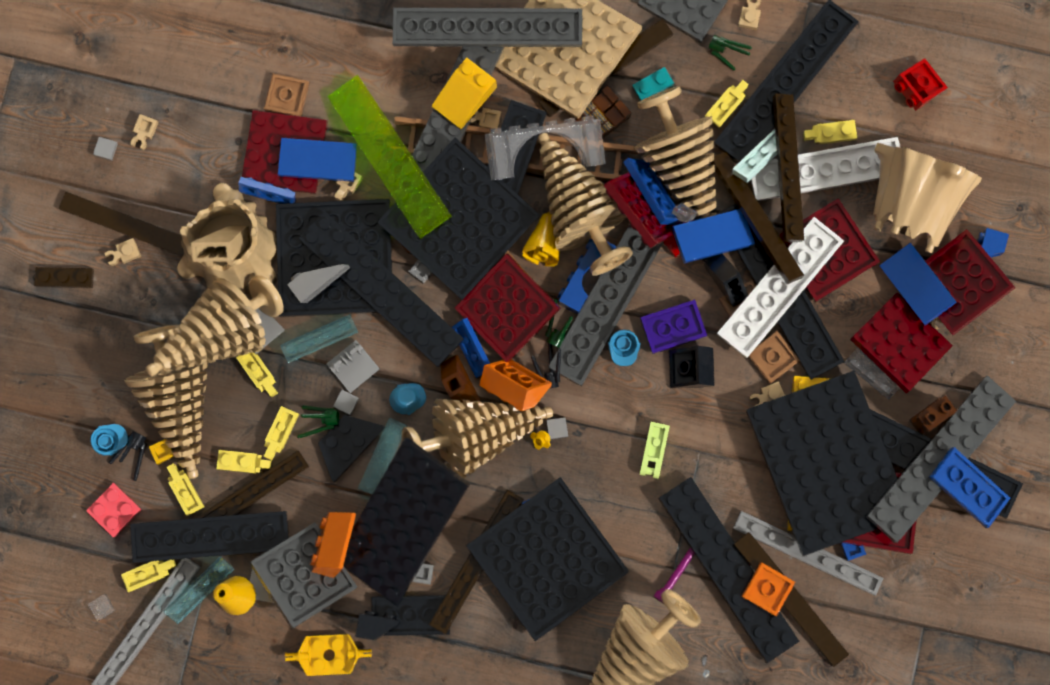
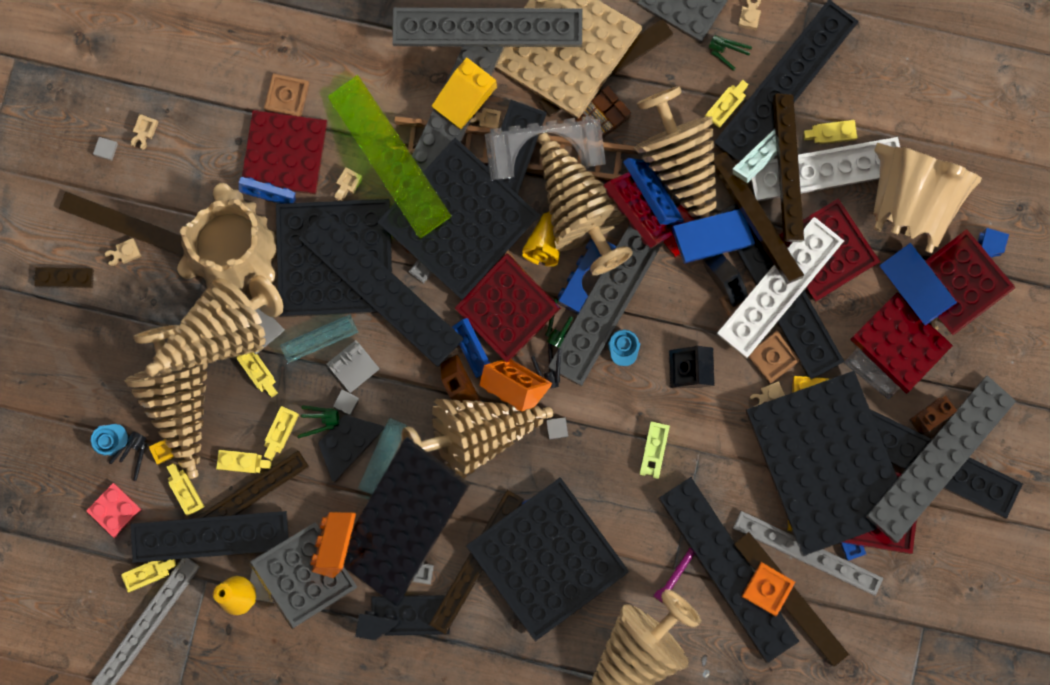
(101, 607): clear plate -> none
(199, 589): clear light blue plate -> none
(221, 245): tan slope -> none
(311, 283): light grey slope -> none
(312, 655): yellow plate -> none
(317, 159): blue tile -> none
(407, 398): dark azure hat -> none
(540, 439): yellow plate -> none
(653, 84): teal plate -> none
(673, 326): dark purple plate -> none
(684, 213): clear plate -> none
(919, 84): red plate -> none
(969, 487): blue tile -> none

